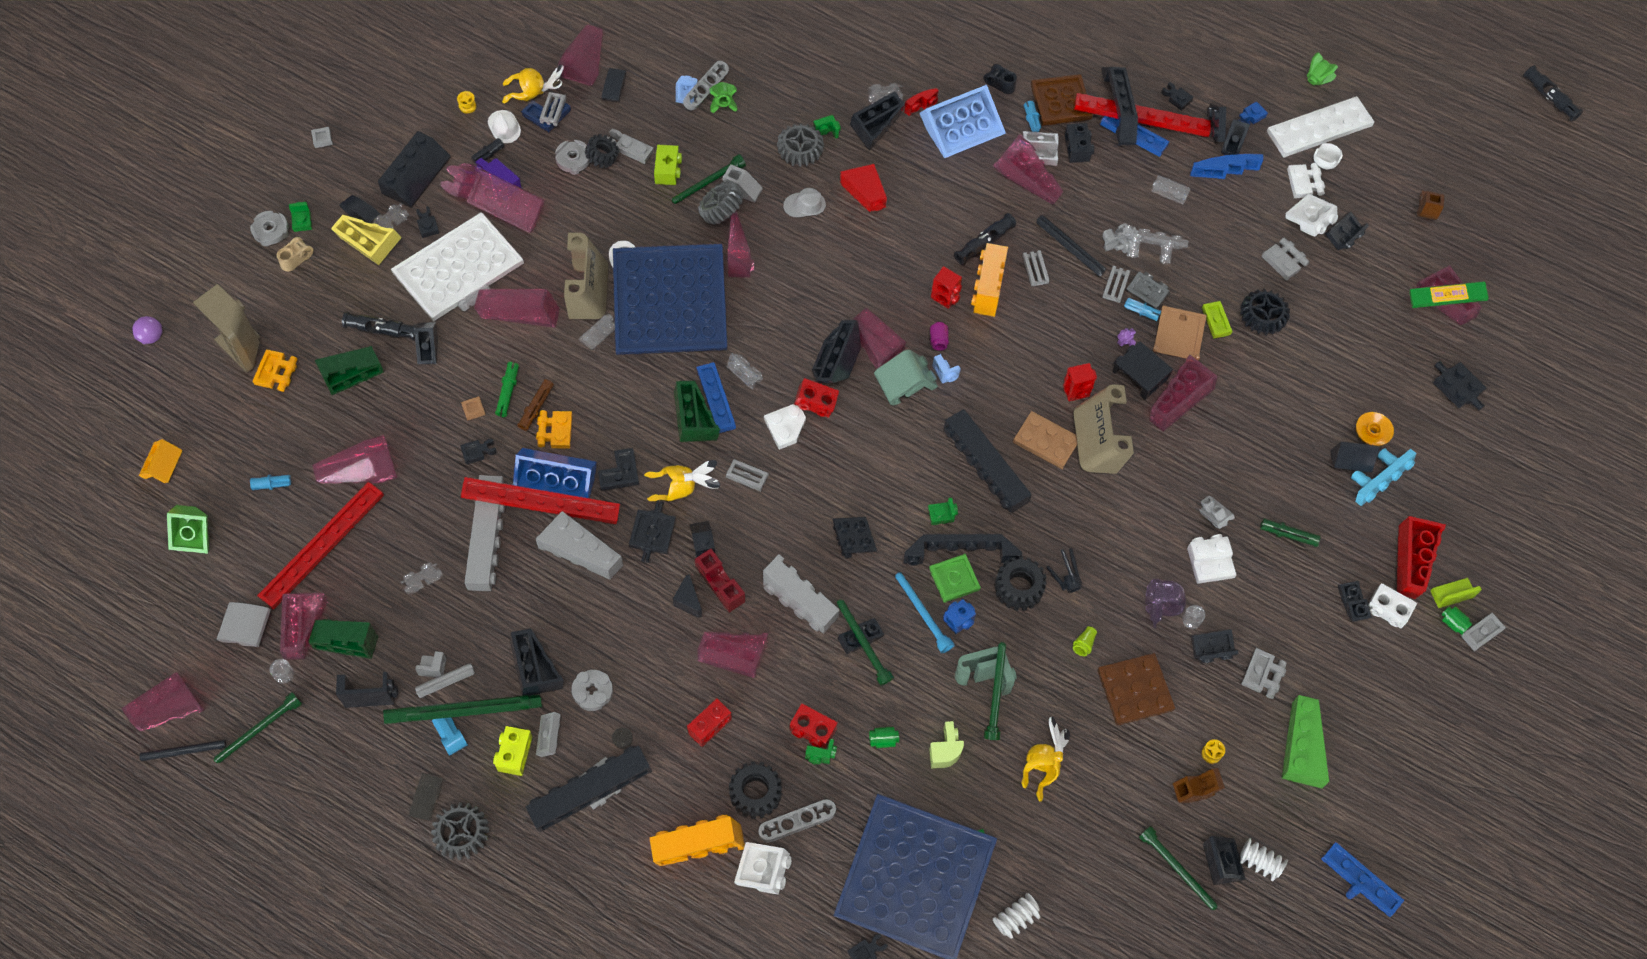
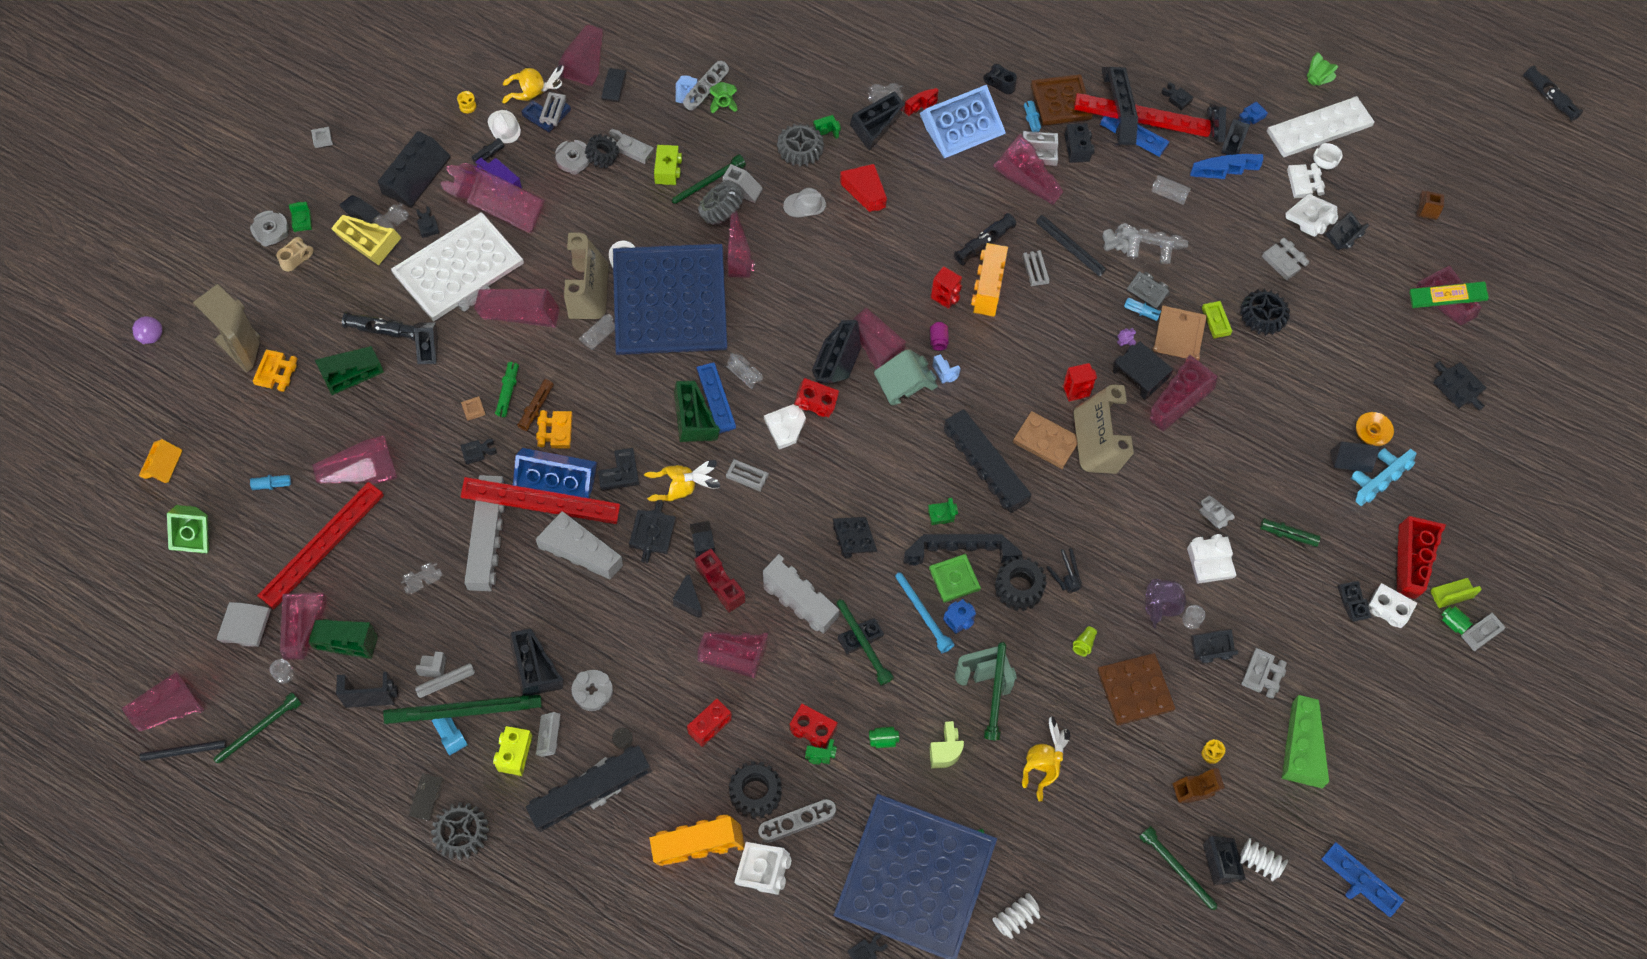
(1120, 272): light grey tile -> none

